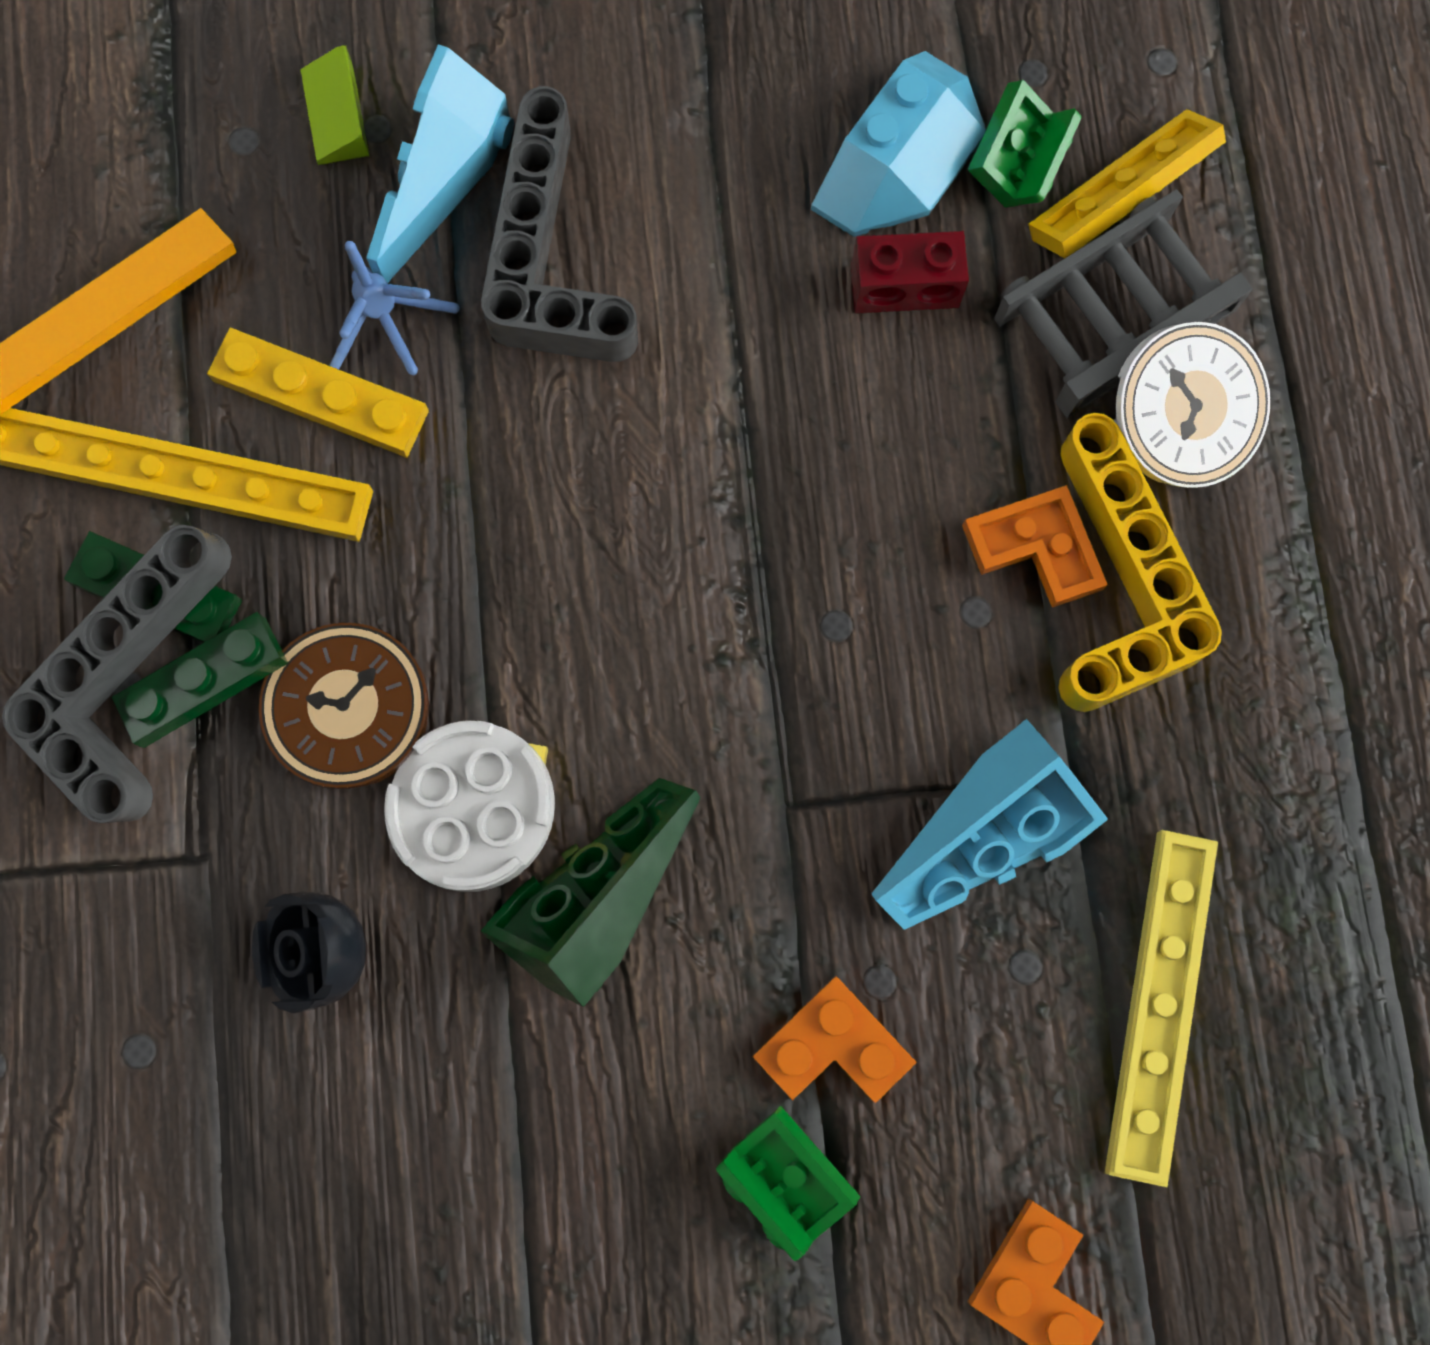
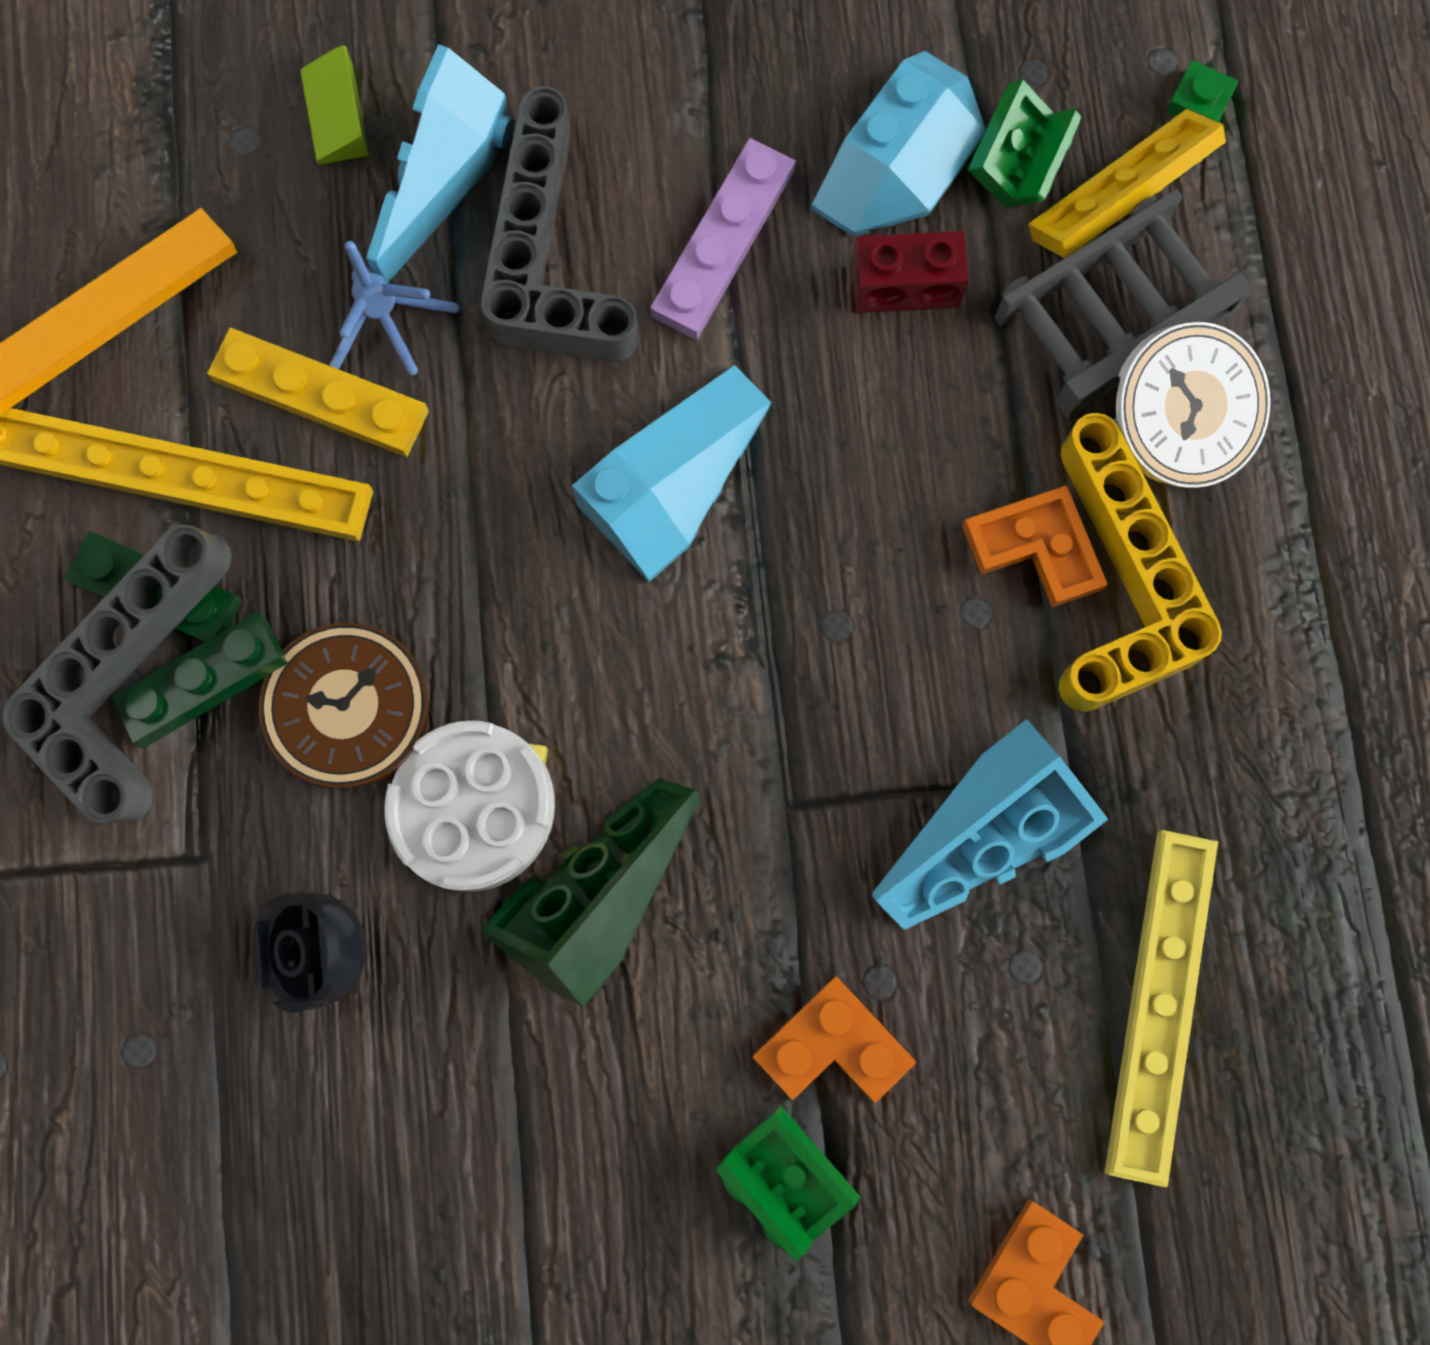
(668, 475): none -> medium azure wedge
(722, 239): none -> lavender plate
(1202, 92): none -> green plate

